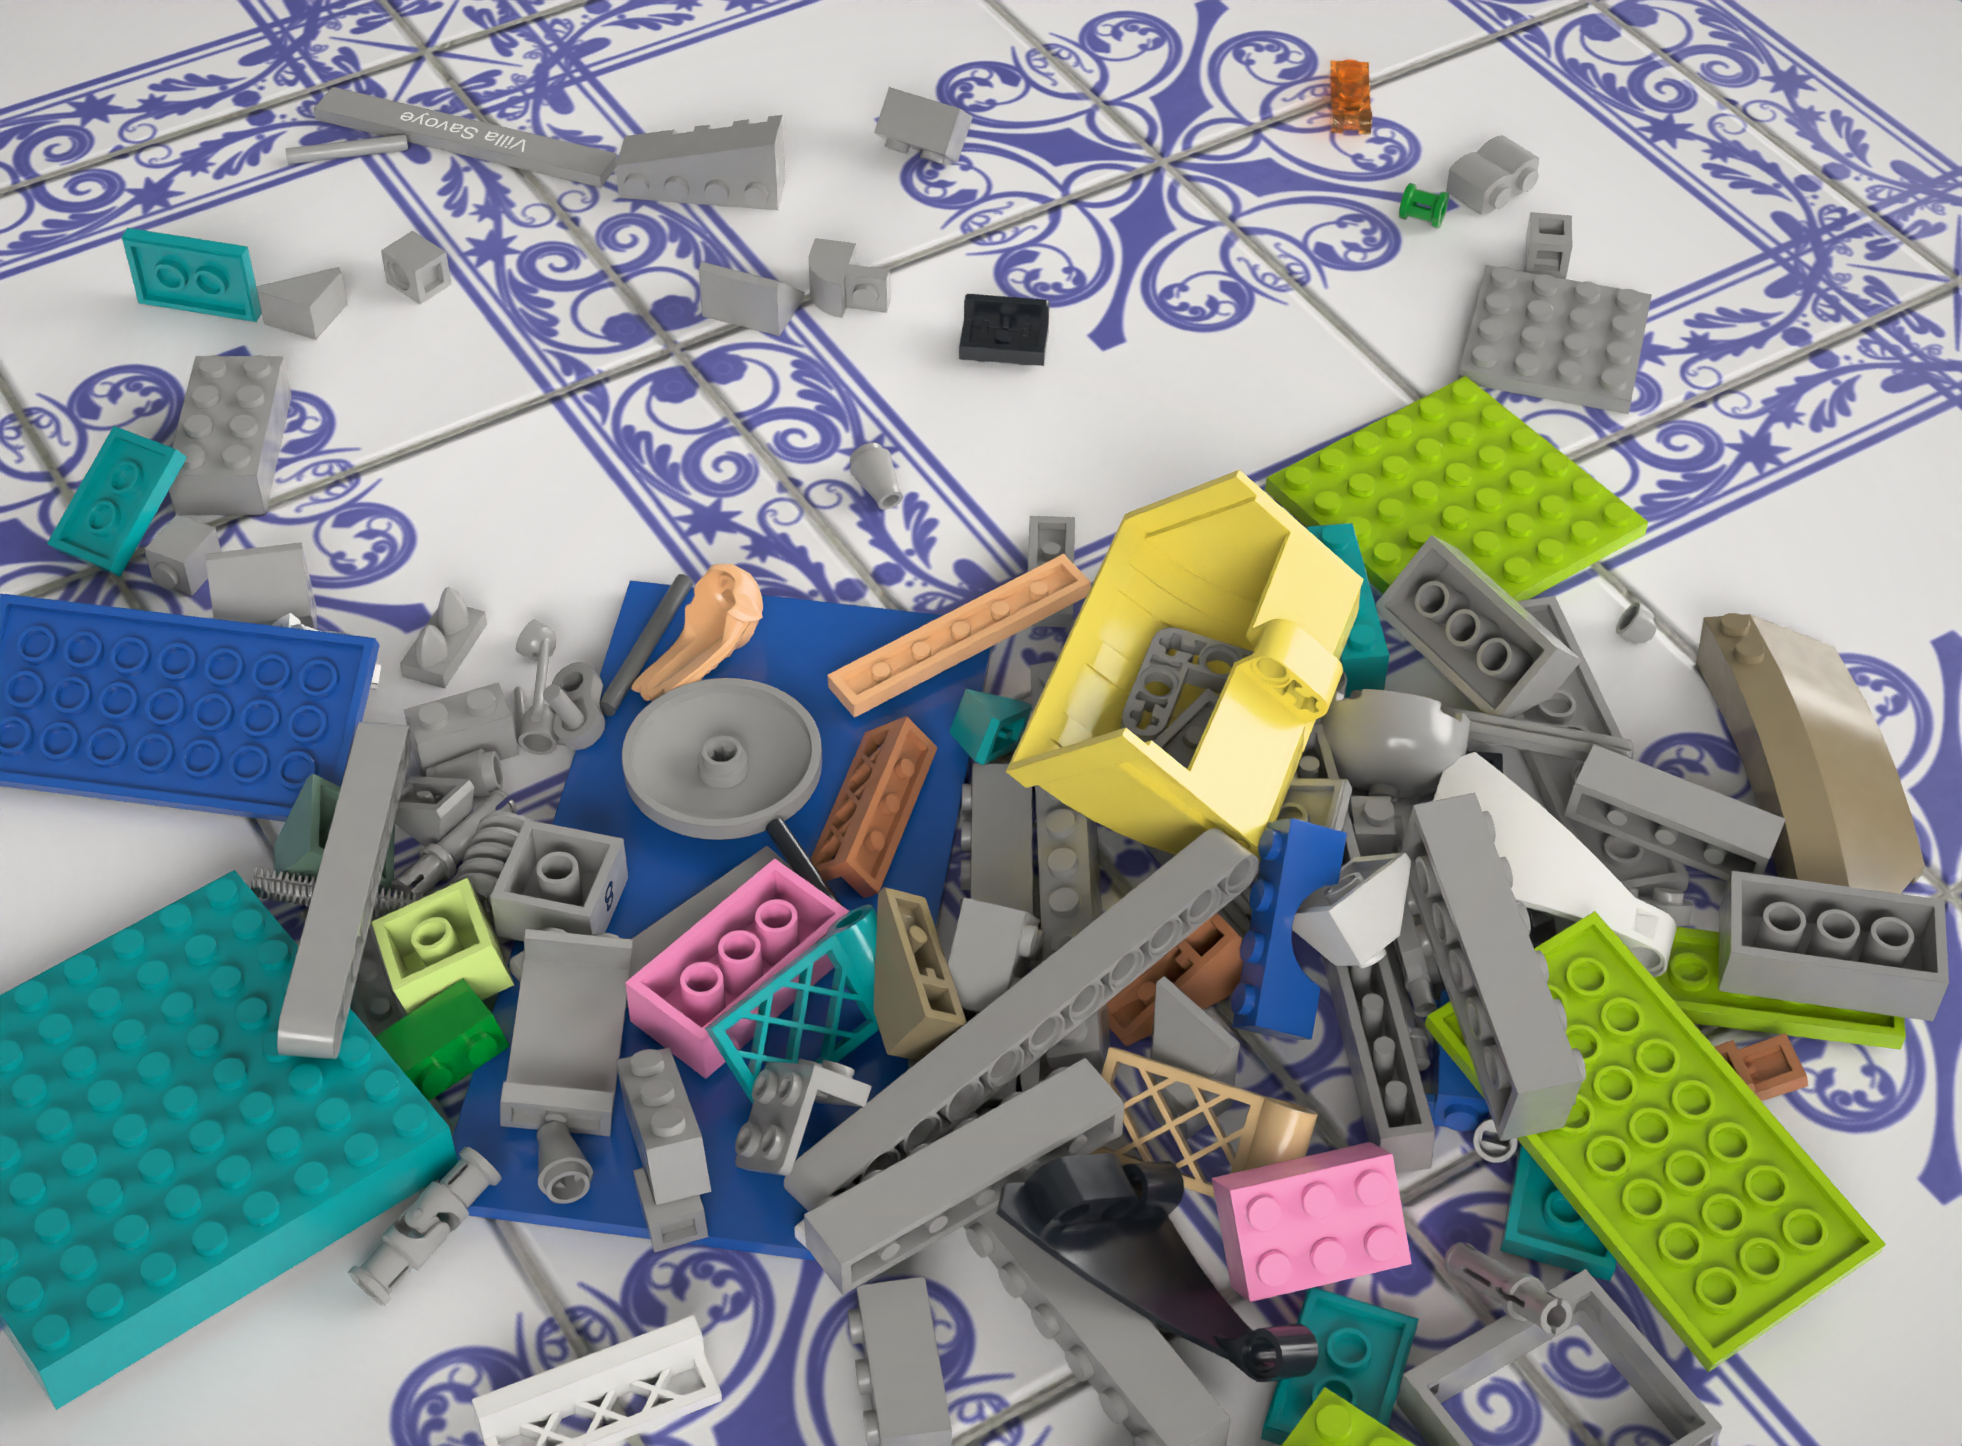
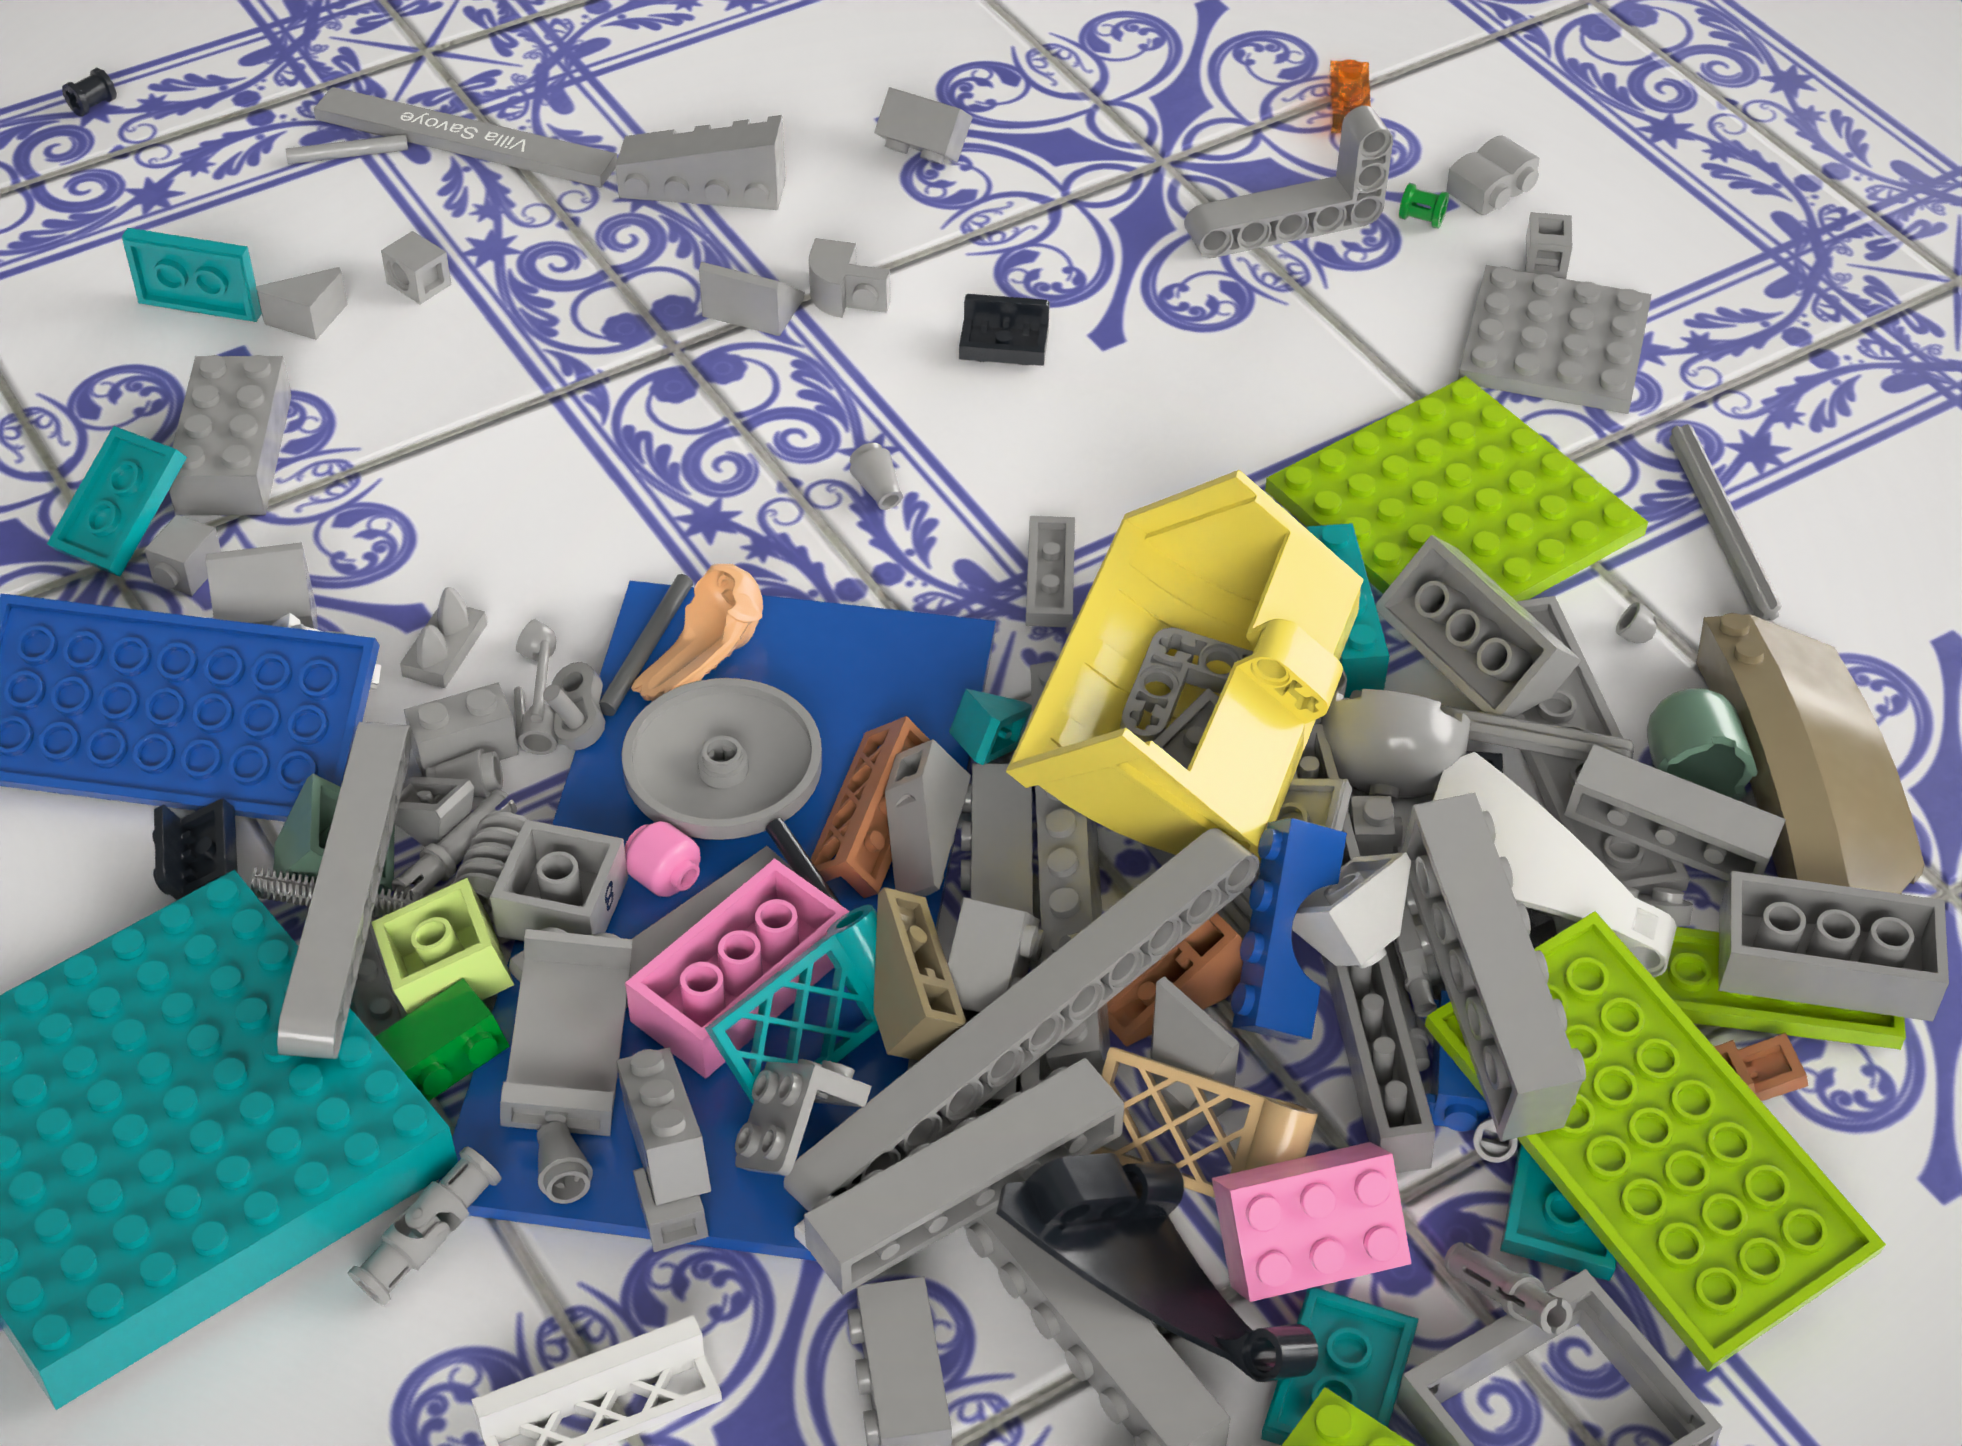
(89, 92): none -> black bush
(194, 847): none -> black bracket
(662, 858): none -> bright pink head
(923, 814): none -> light grey slope
(958, 635): light nougat plate -> none
(1304, 209): none -> light grey beam
(1701, 741): none -> sand green cylinder
(1725, 523): none -> light grey axle

